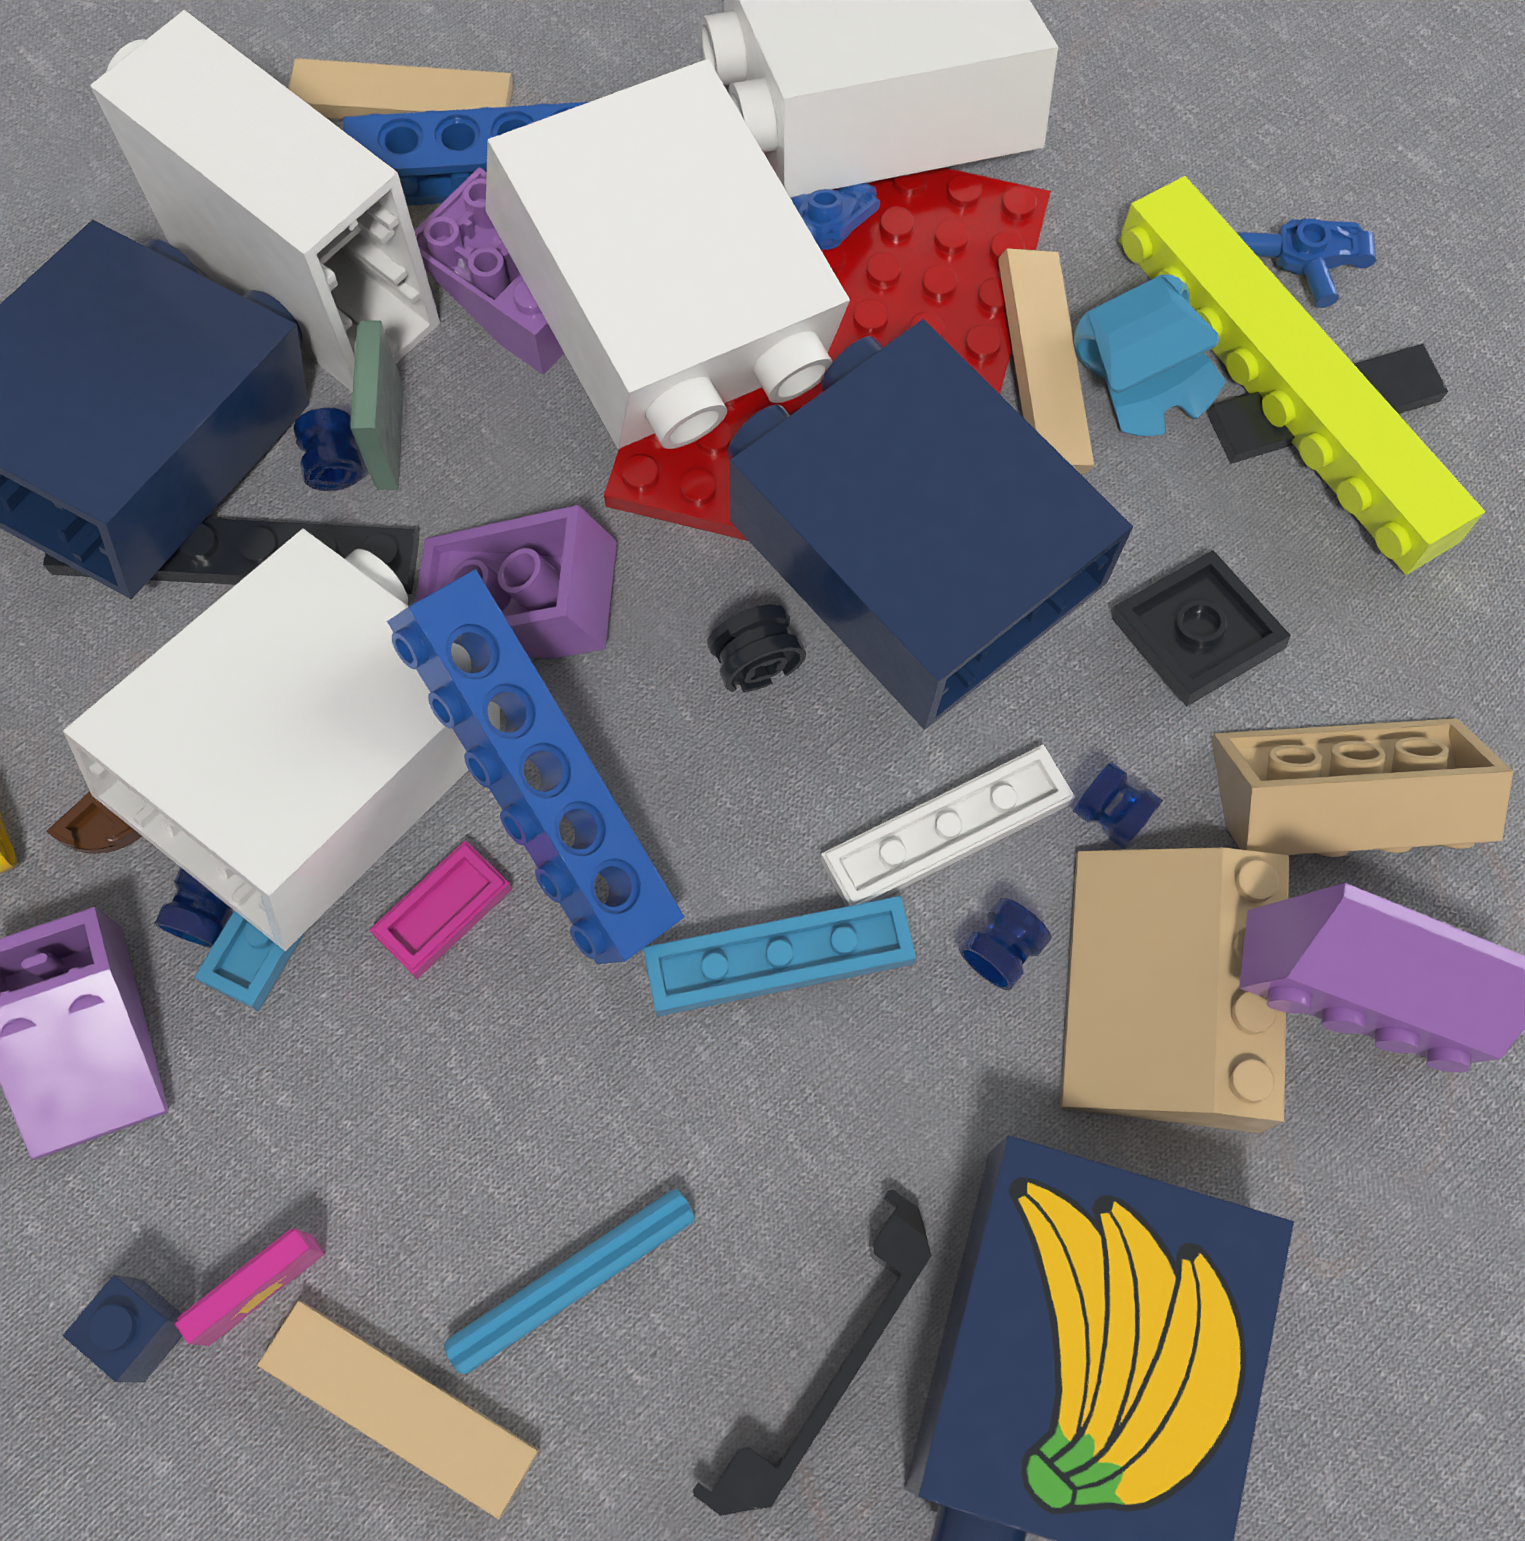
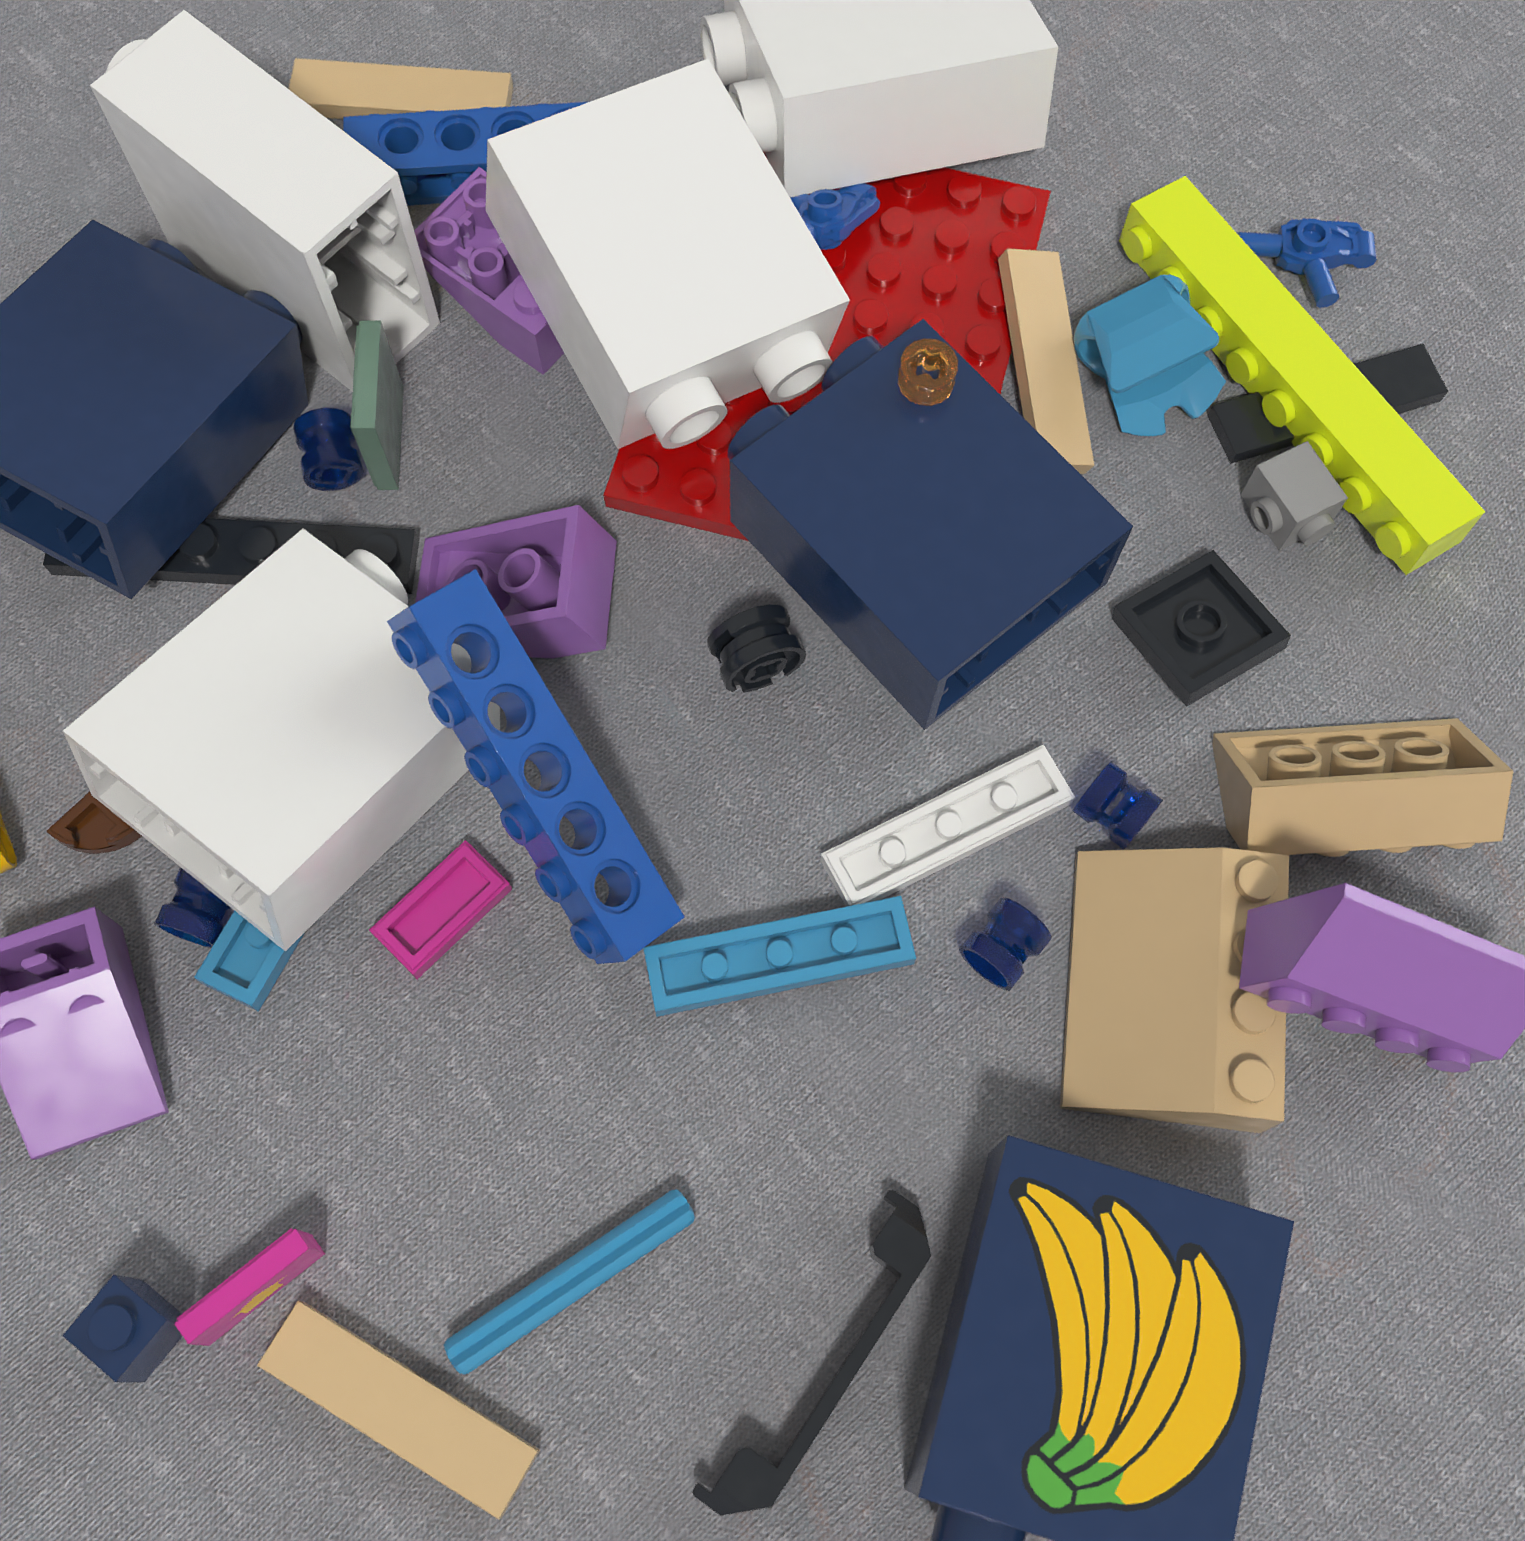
(931, 355): none -> clear orange bush
(1294, 497): none -> light grey brick

